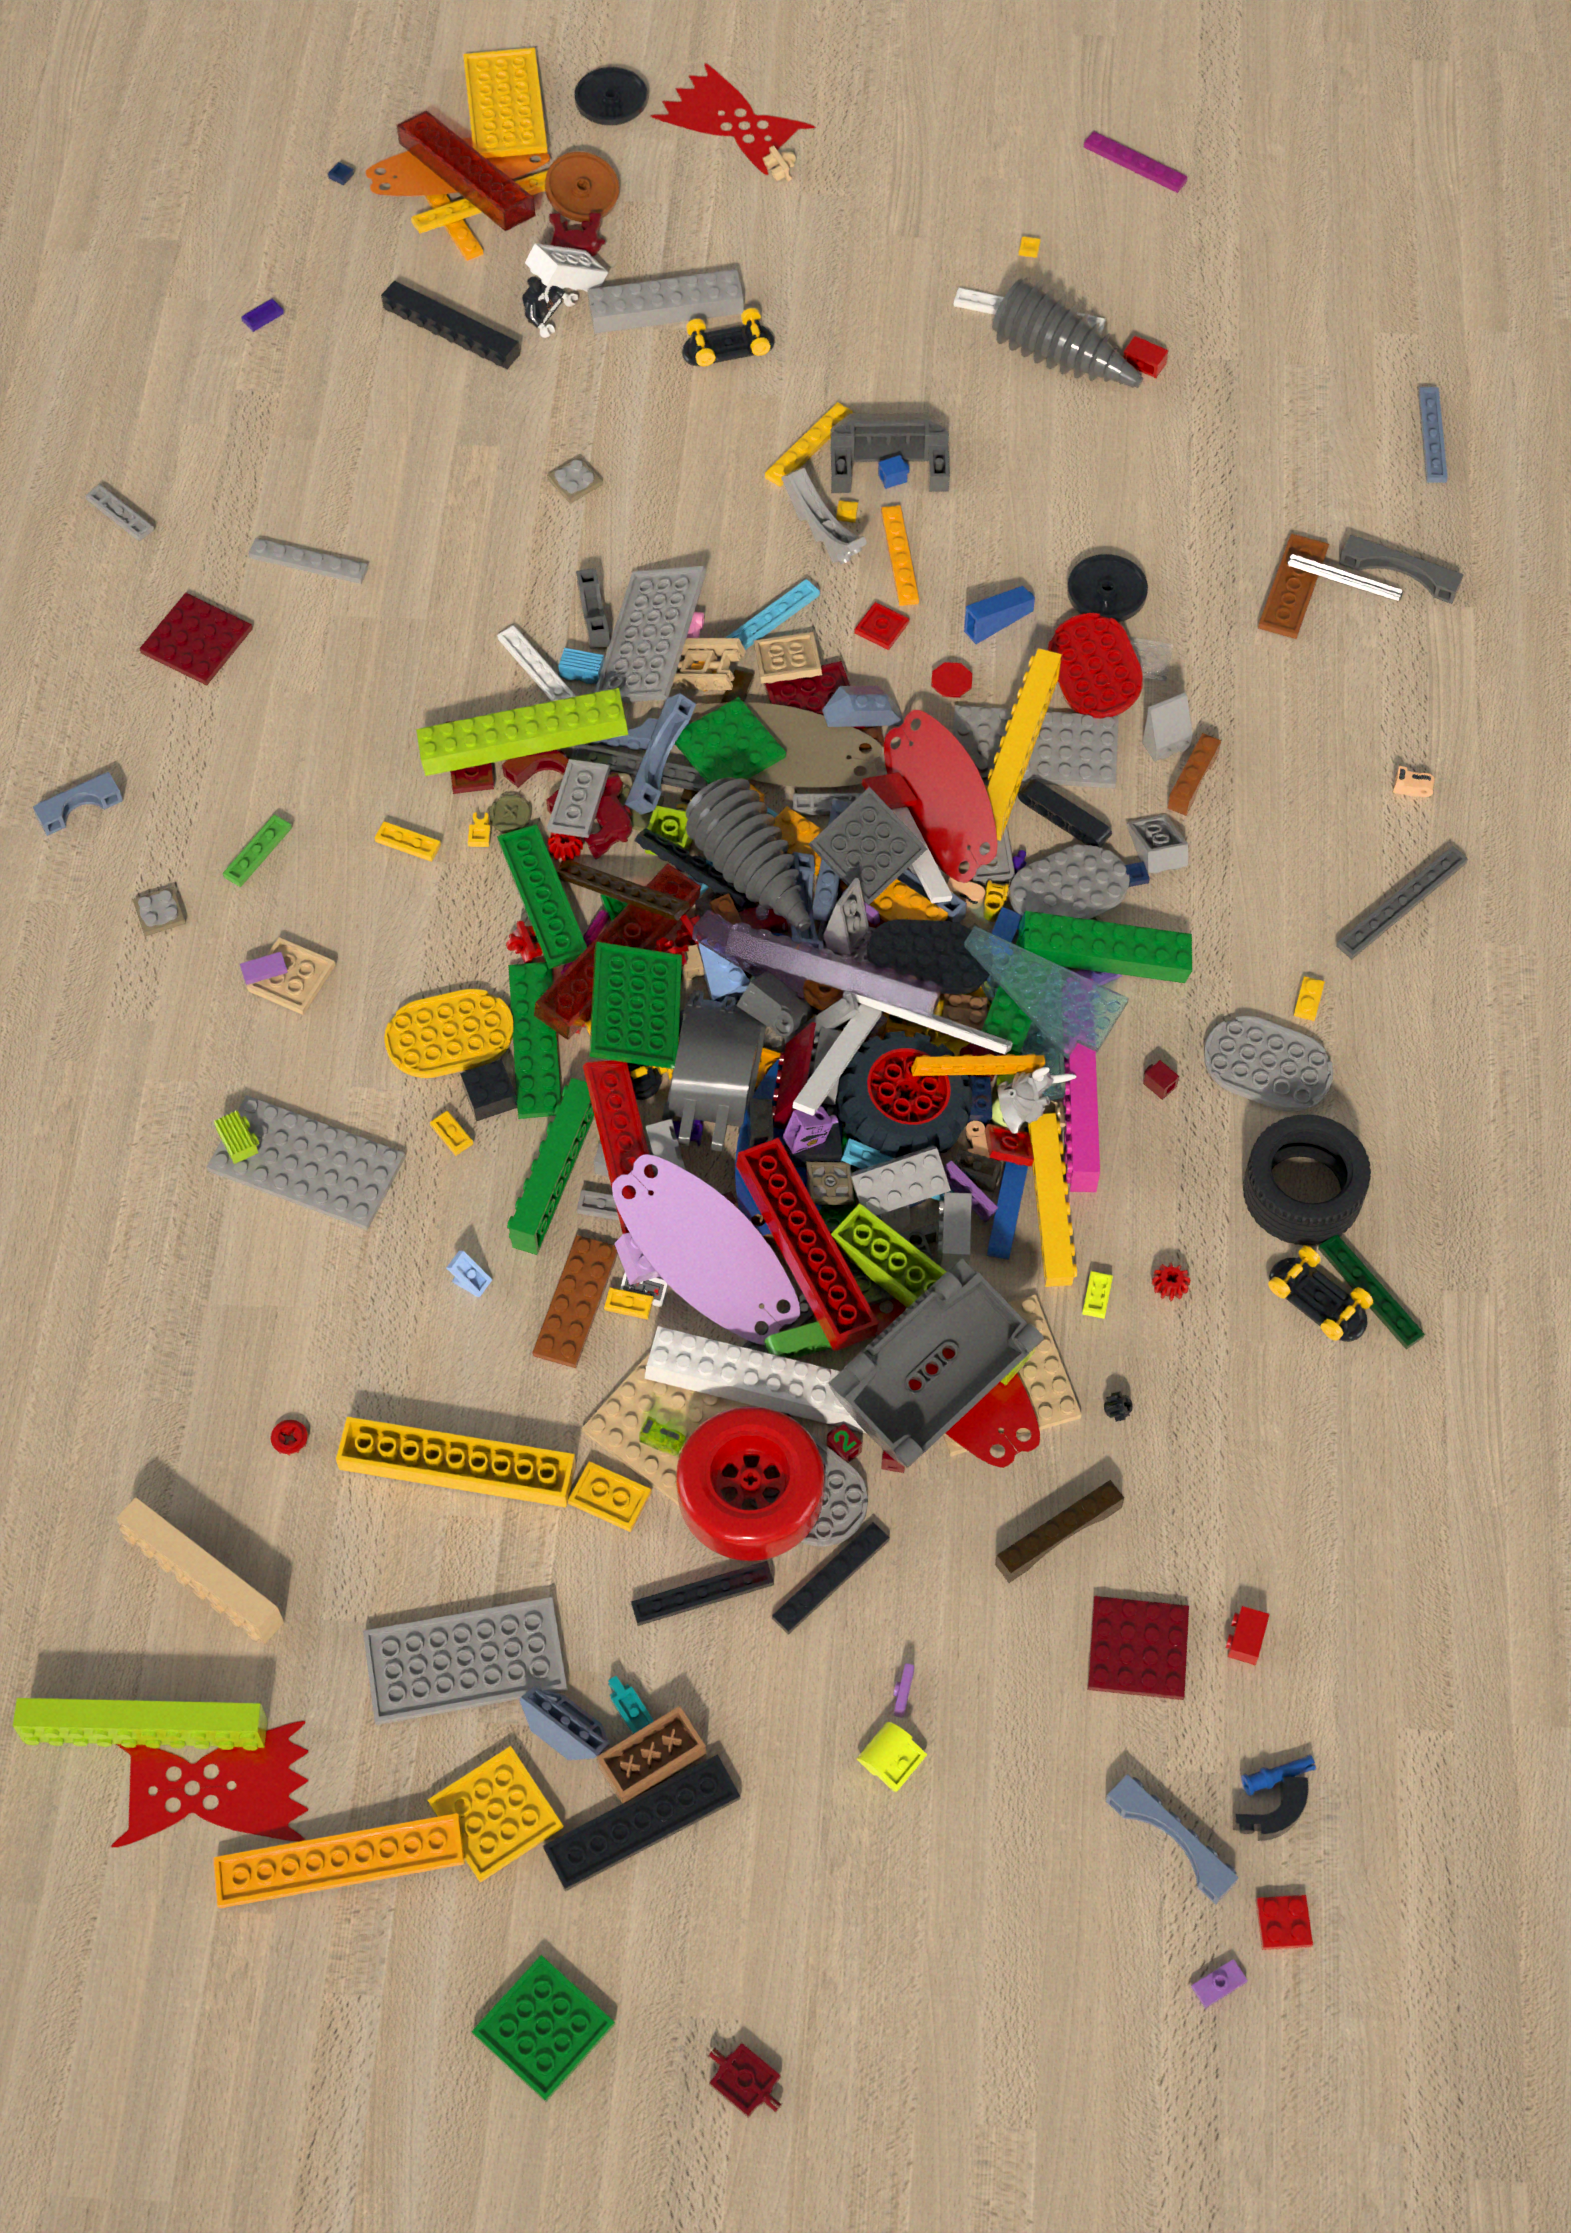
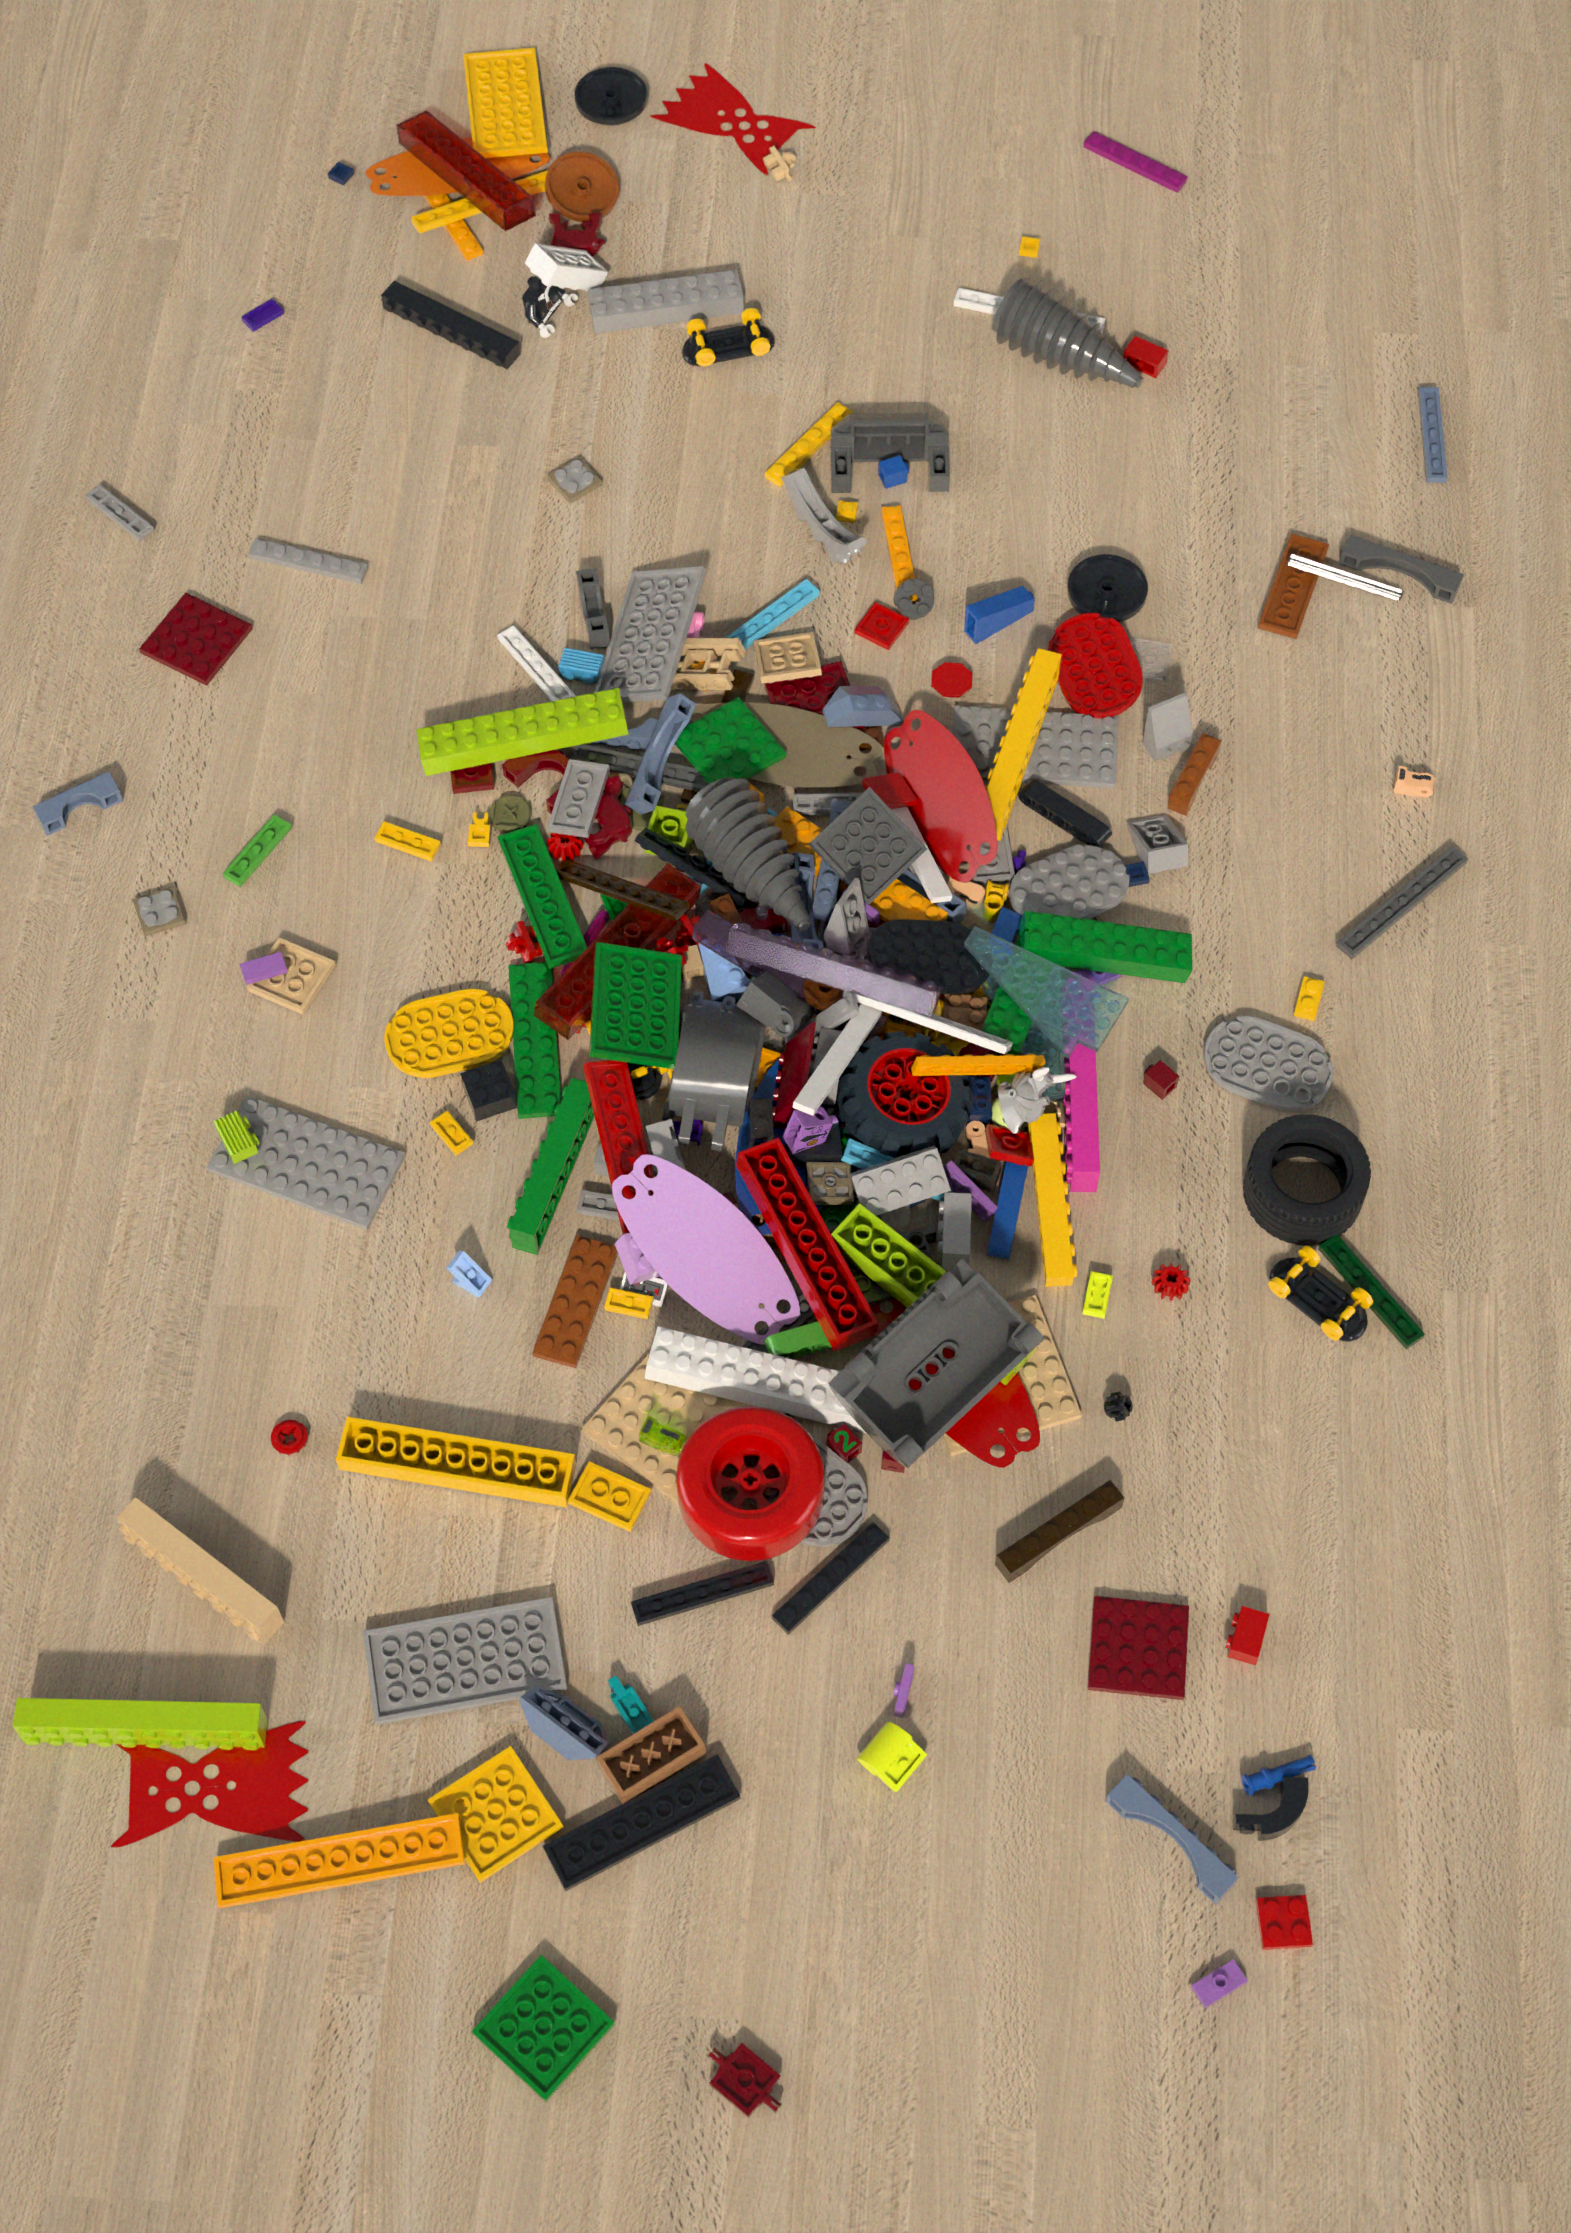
(904, 604): none -> dark grey plate

